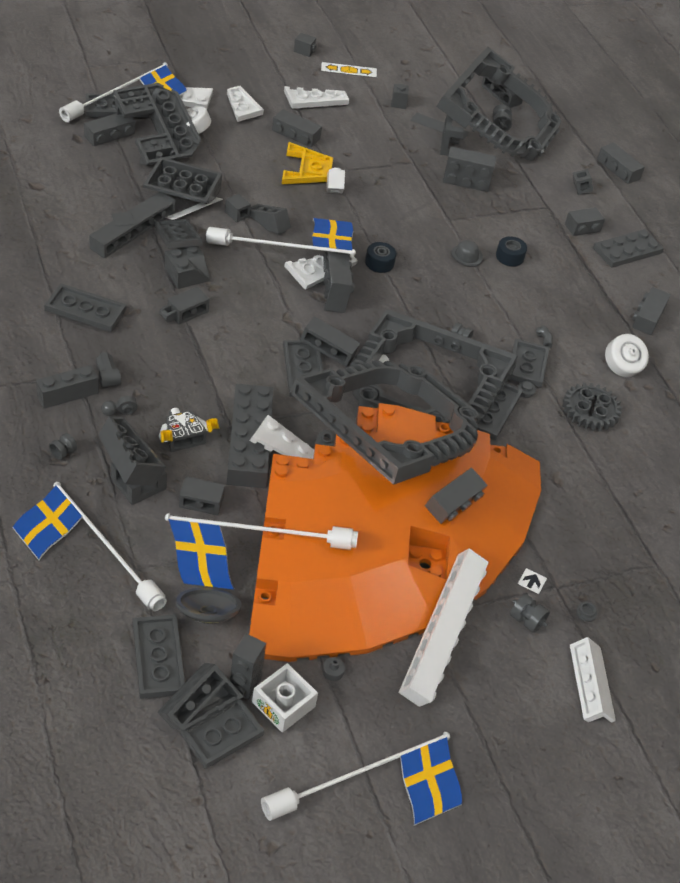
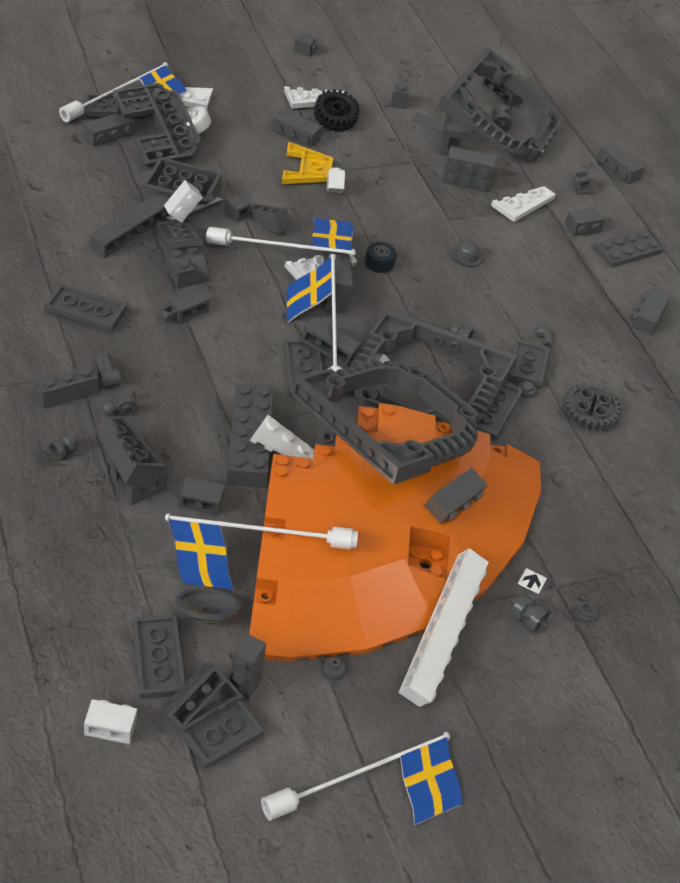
(54, 519): flag -> none
(110, 721): none -> white brick
(183, 201): none -> white brick
(185, 430): torso -> none
(243, 104): white wing -> none
(284, 697): white brick -> none
(312, 290): none -> flag
(336, 110): none -> black wheel
(348, 69): sticker -> none
(511, 251): black wheel -> none
(523, 204): none -> white wing
(592, 680): white panel -> none
(627, 355): white wheel -> none

